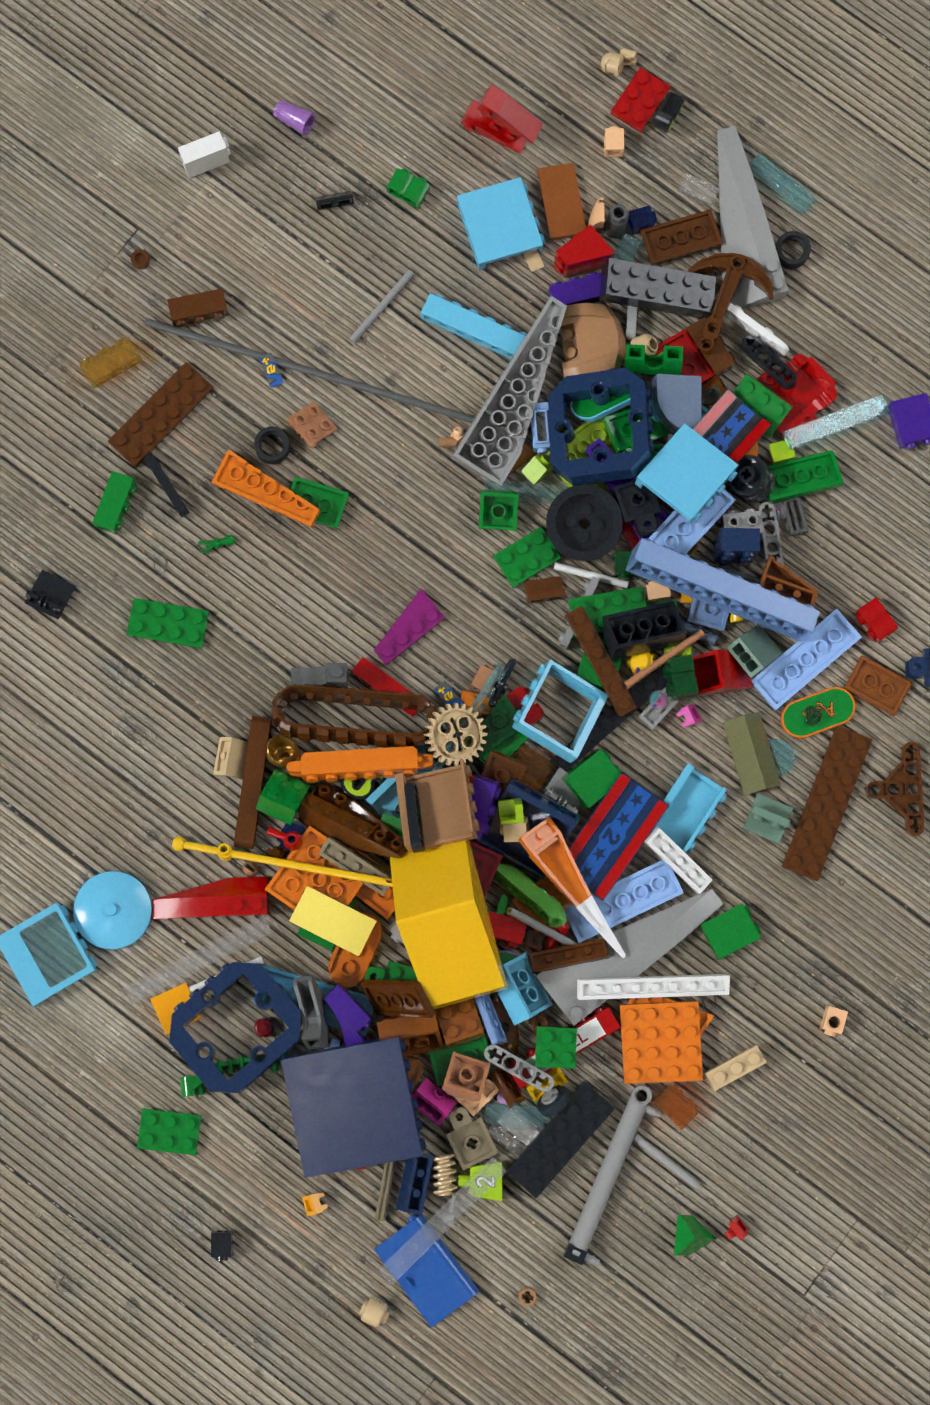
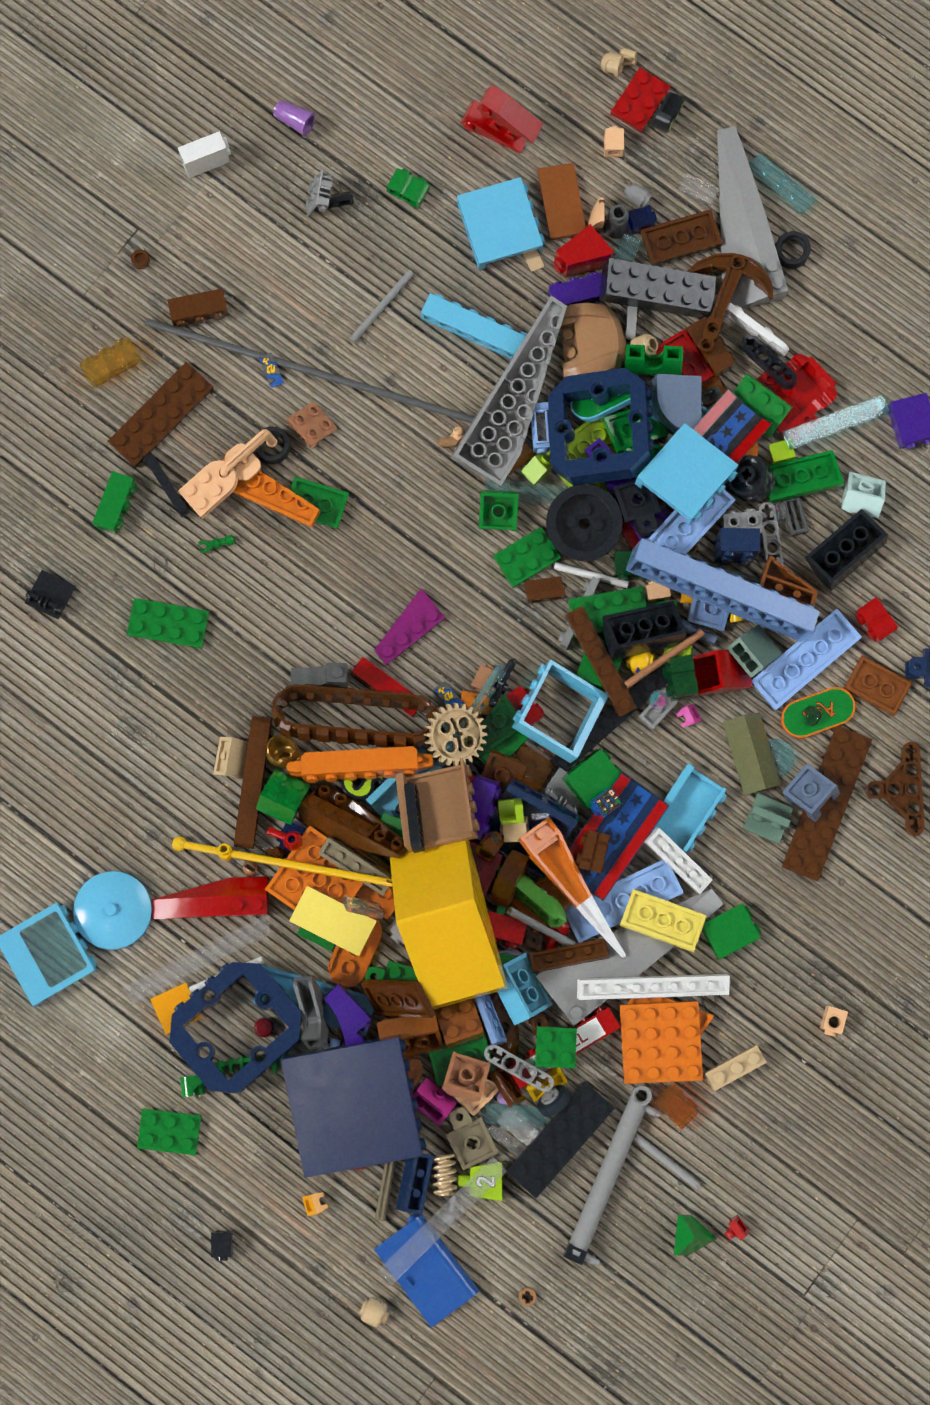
(208, 487): none -> light nougat plate
(319, 191): none -> light grey hinge
(363, 907): none -> clear tile
(490, 845): none -> reddish brown rock
(508, 878): none -> reddish brown brick
(593, 852): none -> reddish brown brick
(605, 802): none -> brick
(637, 195): none -> light grey brick
(663, 920): none -> light yellow tile
(810, 791): none -> sand blue panel
(846, 549): none -> black slope
(863, 493): none -> light aqua slope

